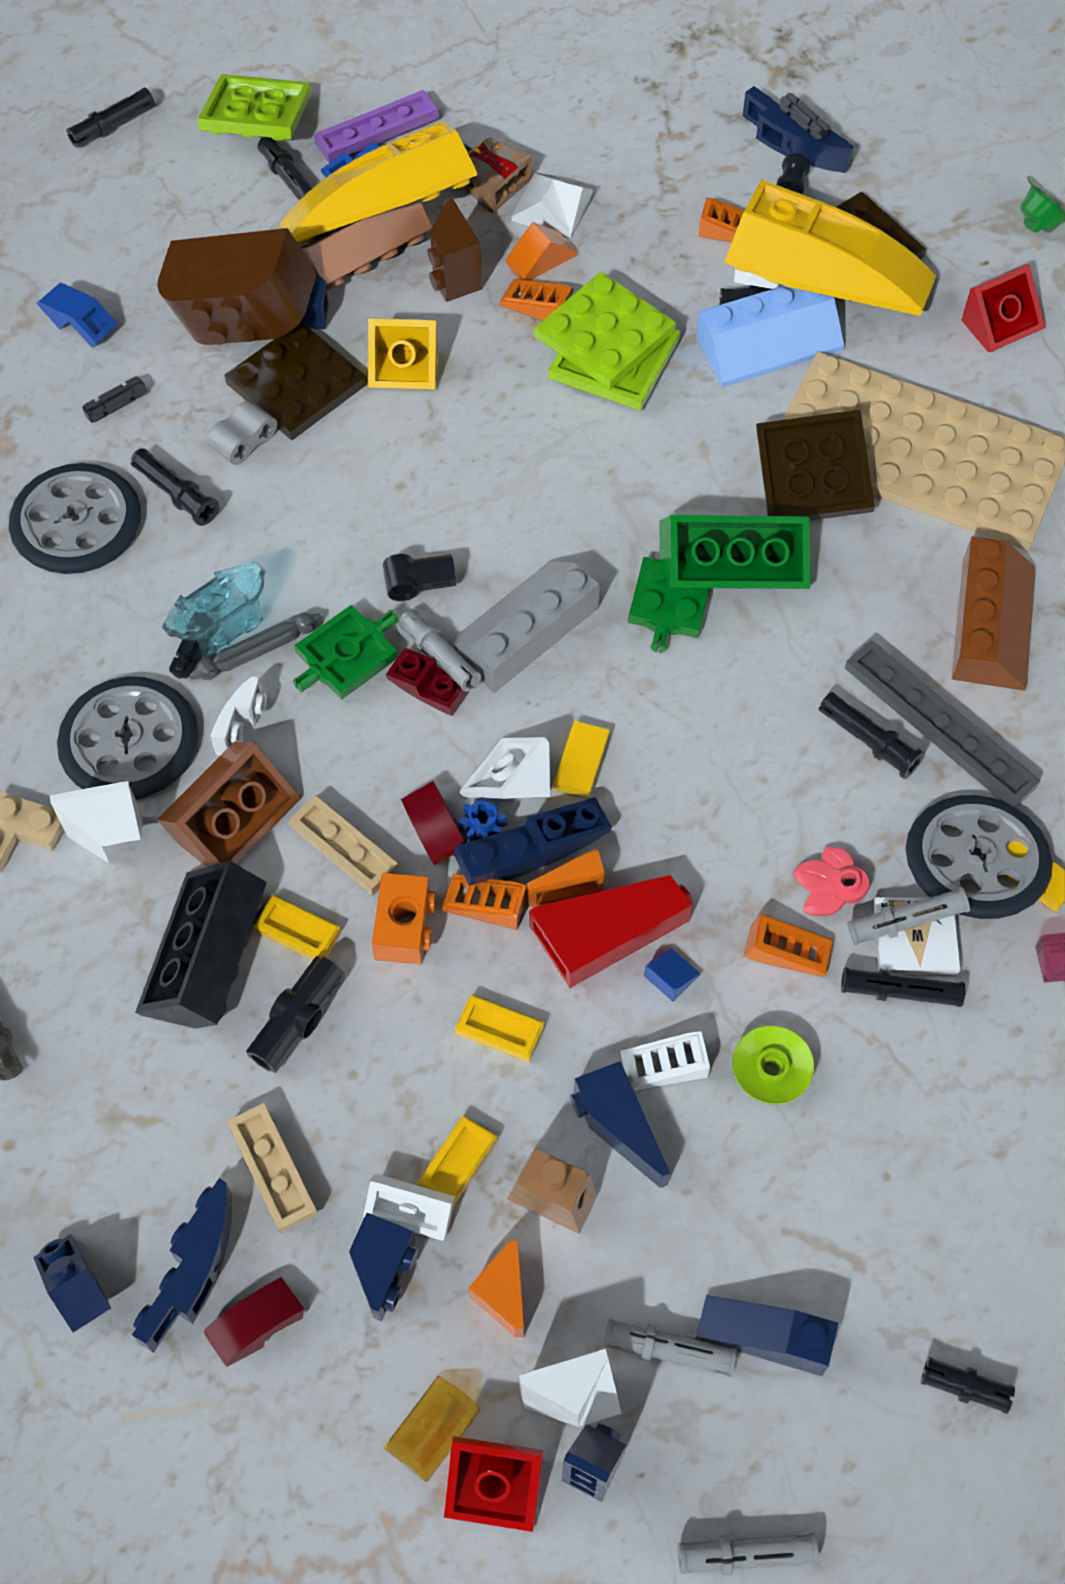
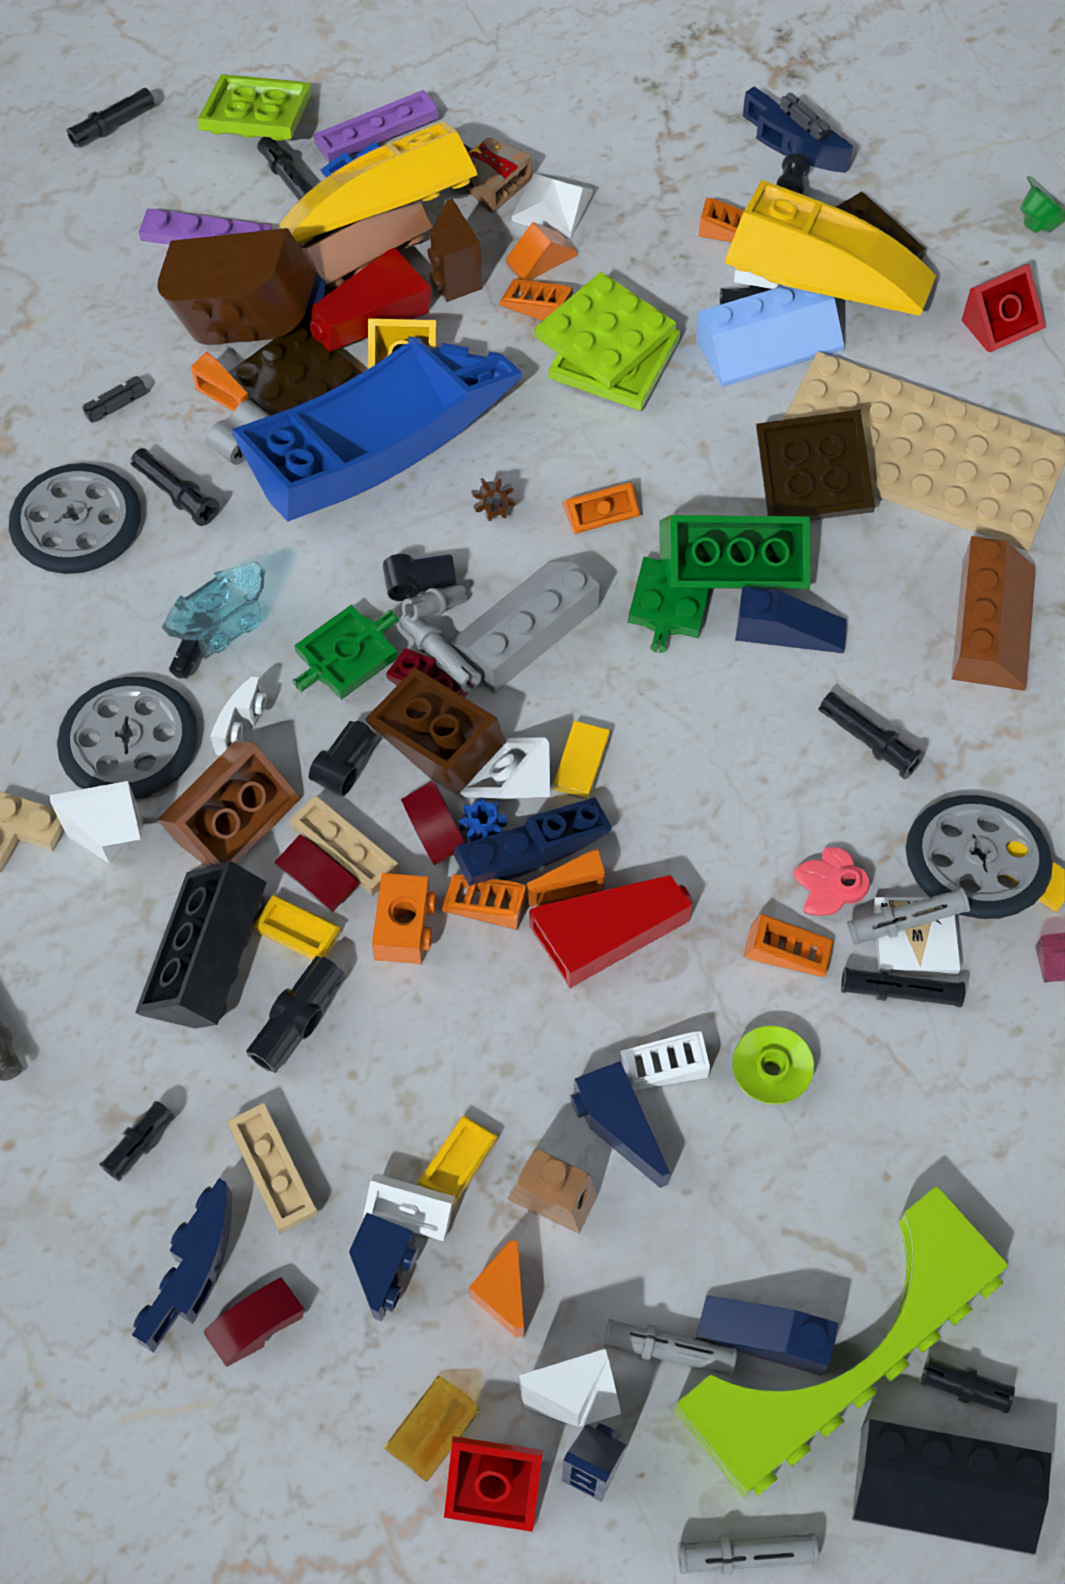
(71, 1282): dark blue slope -> none
(82, 311): blue slope -> none
(137, 1140): none -> black pin
(165, 226): none -> medium lavender plate
(217, 383): none -> orange slope
(255, 646): dark grey wheel -> none
(316, 873): none -> dark red slope
(340, 764): none -> black piece
(371, 425): none -> blue slope
(380, 290): none -> red slope
(433, 602): none -> light grey axle
(437, 730): none -> reddish brown slope
(498, 506): none -> reddish brown gear
(499, 1028): yellow tile -> none
(601, 508): none -> orange slope
(670, 974): blue slope -> none
(759, 1430): none -> lime arch
(787, 622): none -> dark blue slope
(942, 724): dark grey plate -> none
(951, 1486): none -> black slope

